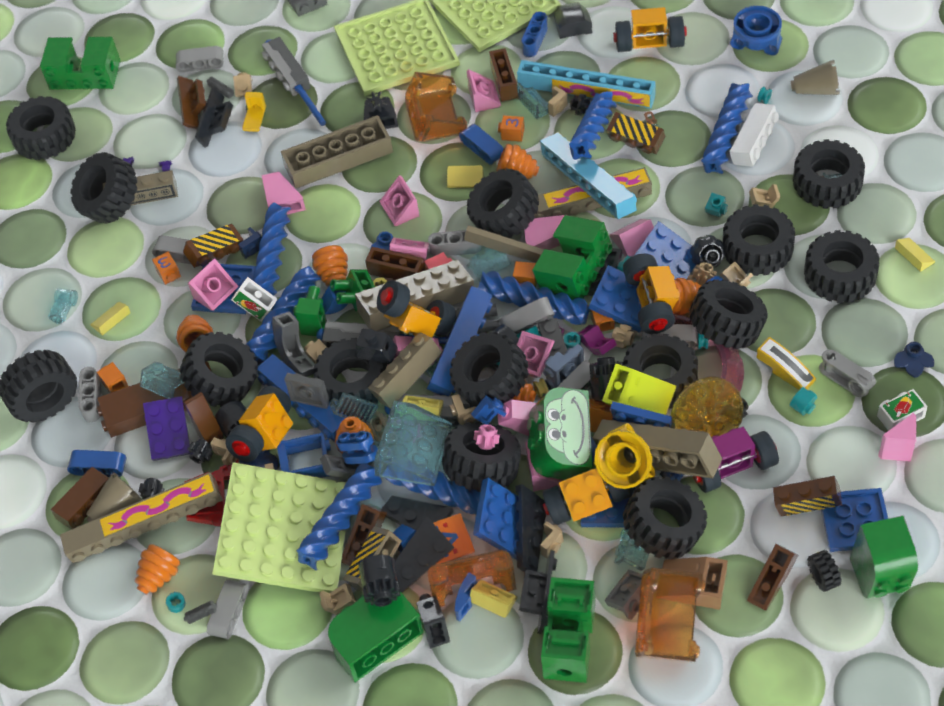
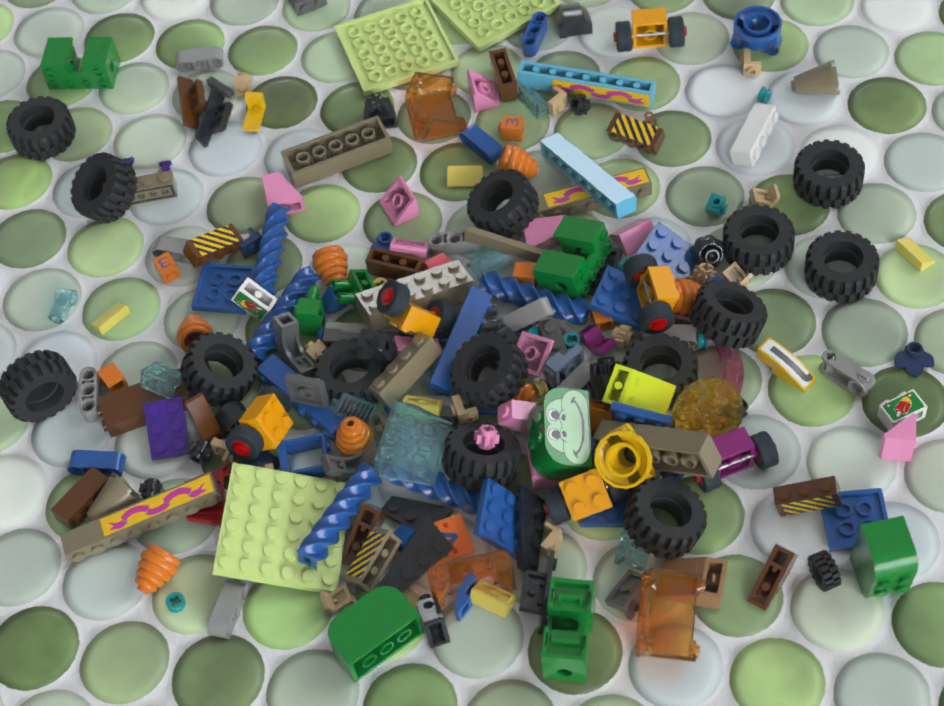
(200, 612): dark grey axle -> none
(212, 285): bright pink slope -> none
(289, 72): piece -> none
(357, 447): blue brick -> none
(379, 580): black gear -> none
(488, 409): blue bracket -> none
(591, 125): blue piece -> none
(725, 127): blue piece -> none
(750, 68): none -> tan bracket
(804, 401): teal plate -> none

